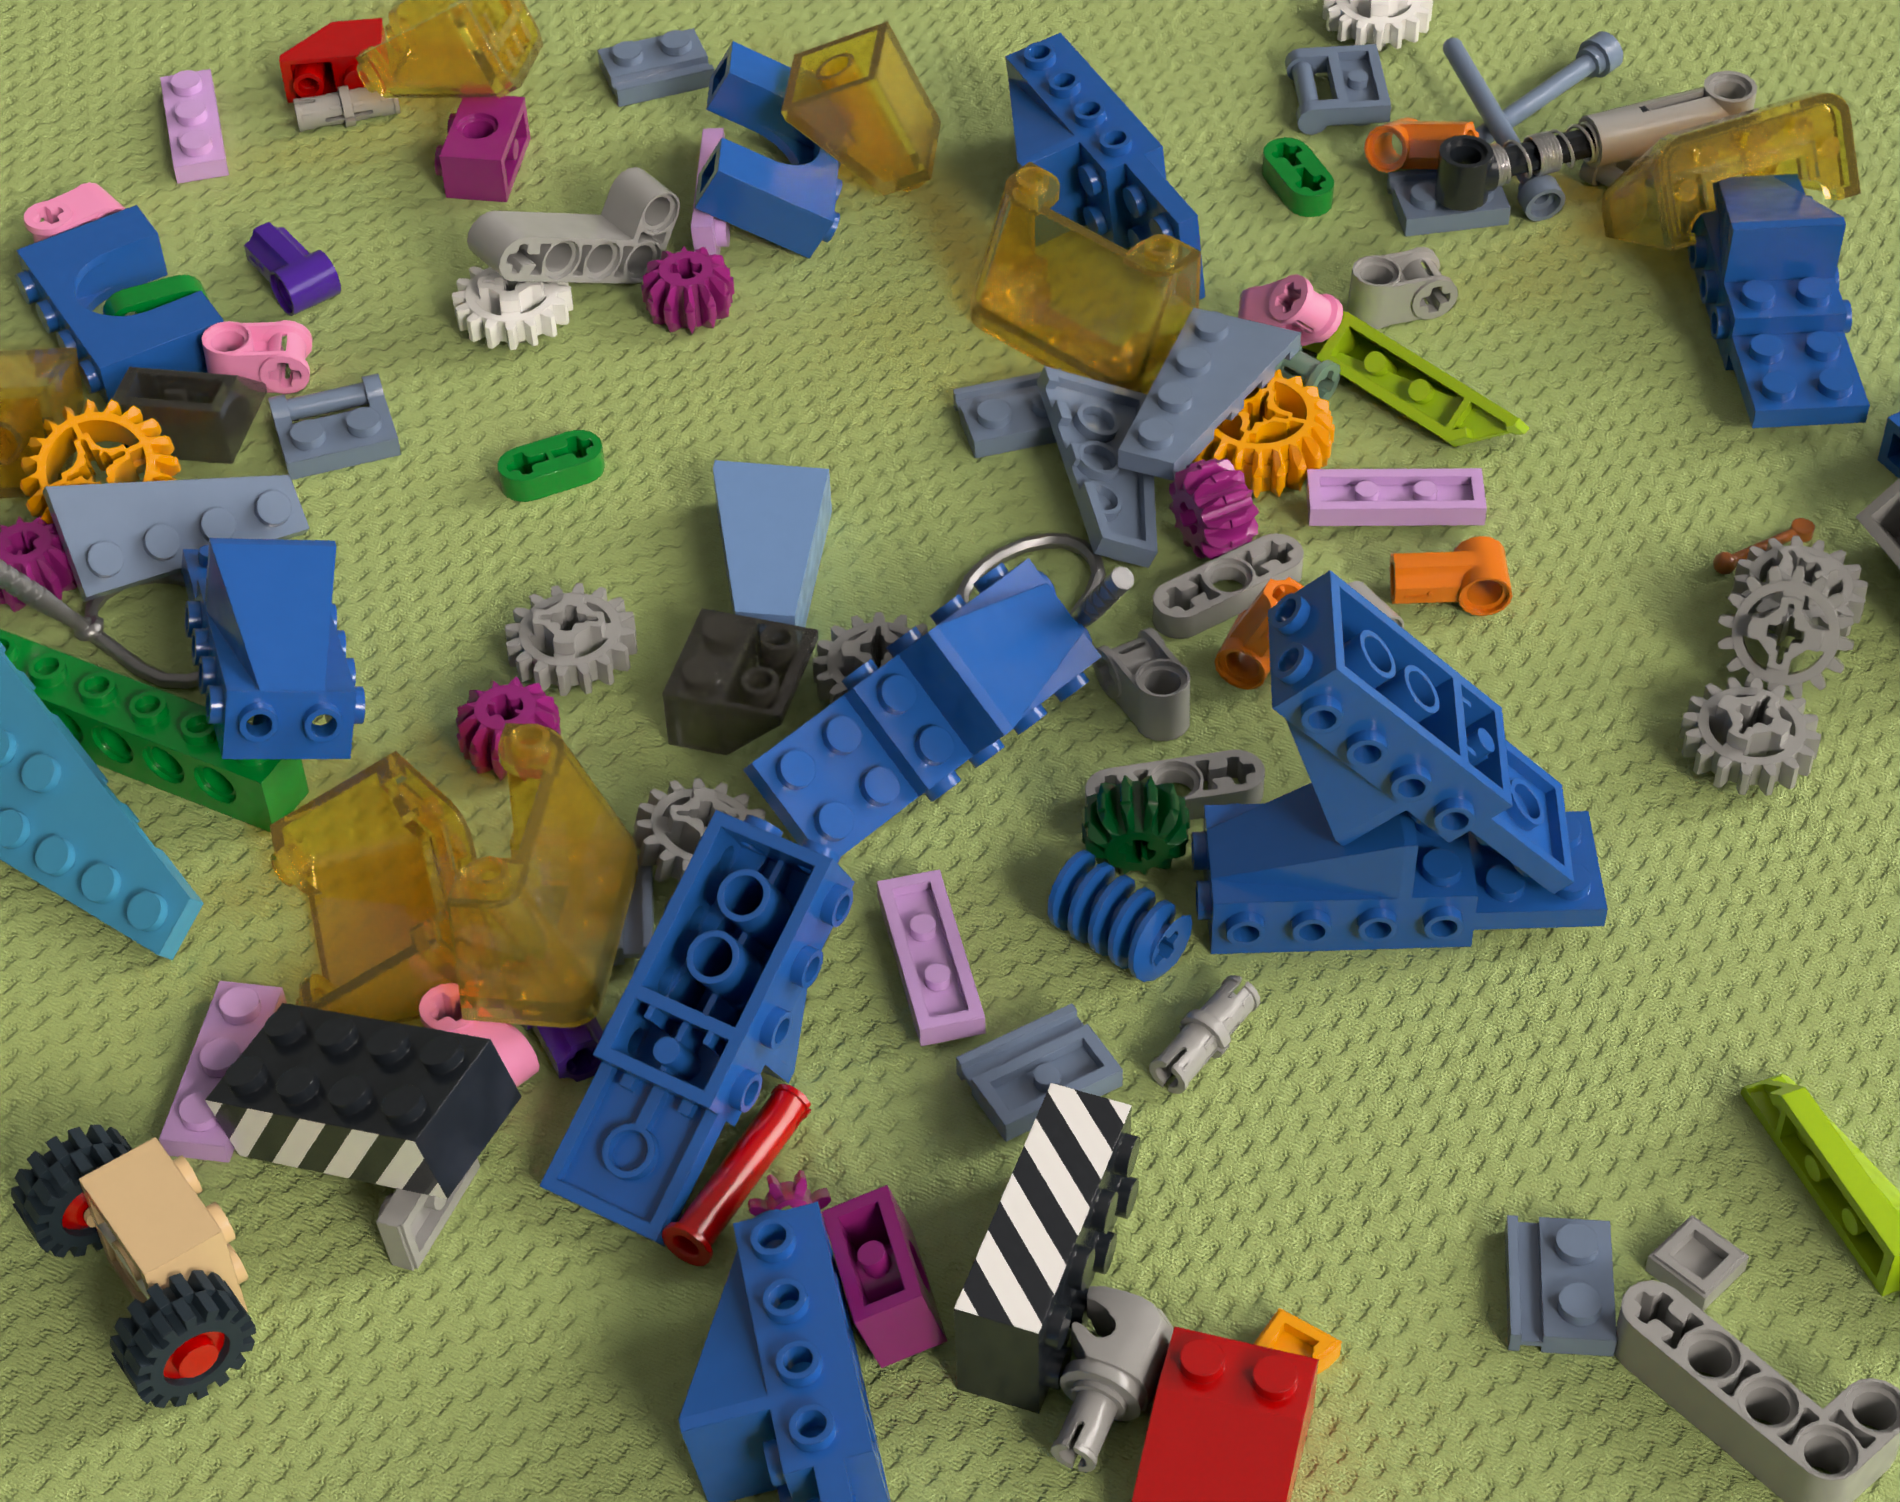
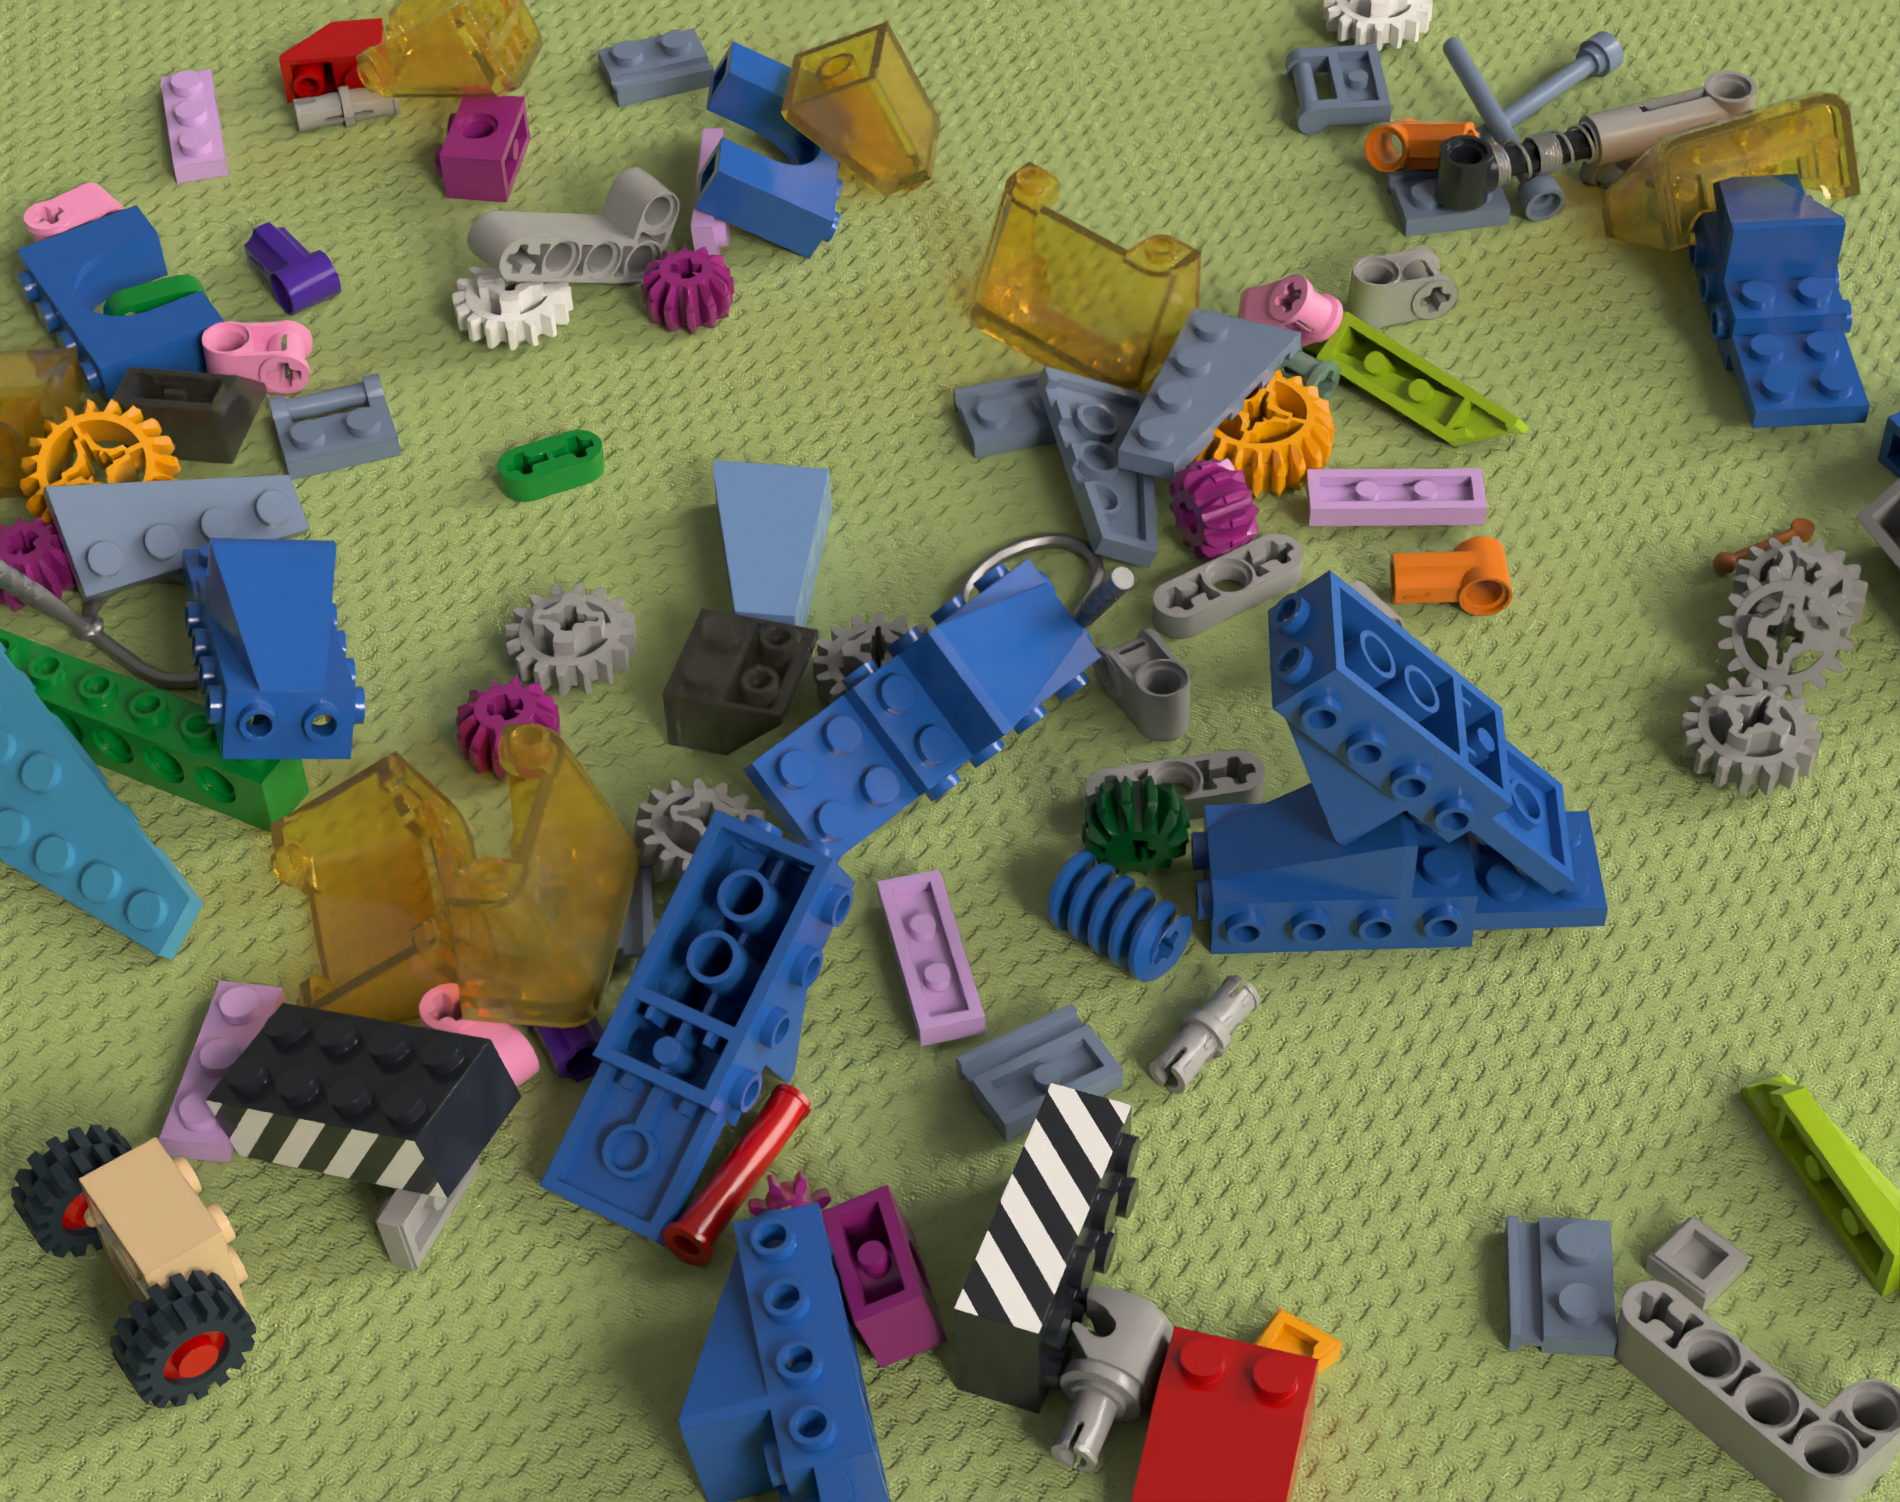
(1095, 147): blue wedge -> none
(1246, 651): orange piece -> none
(1298, 177): green beam -> none

